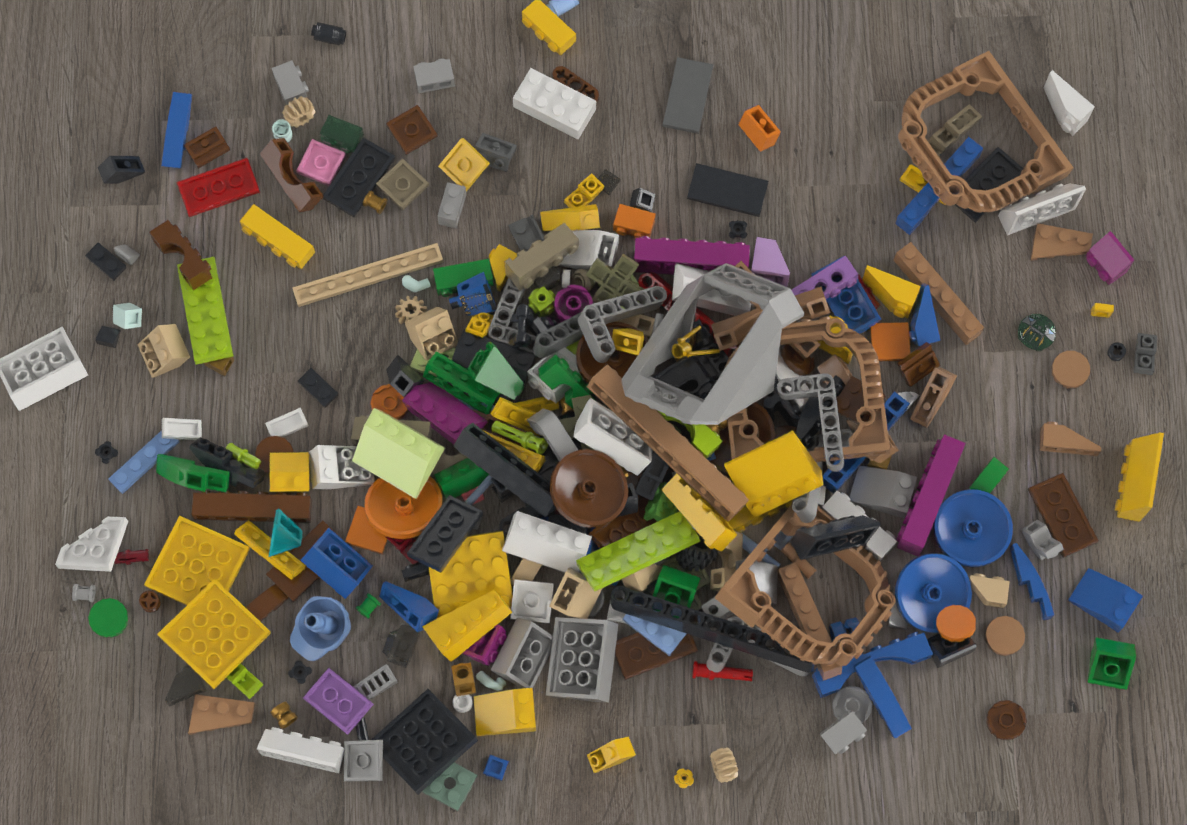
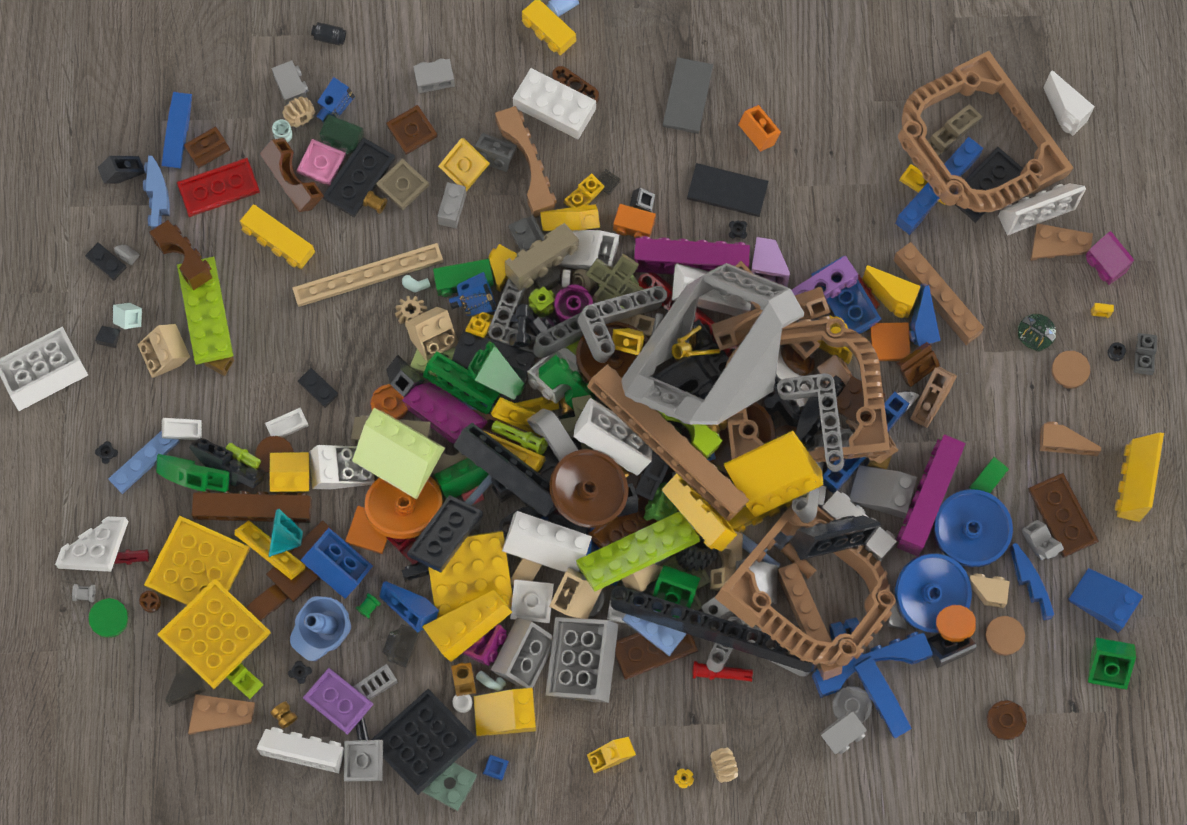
(157, 192): none -> medium blue slope
(334, 100): none -> blue torso
(512, 128): none -> medium nougat arch

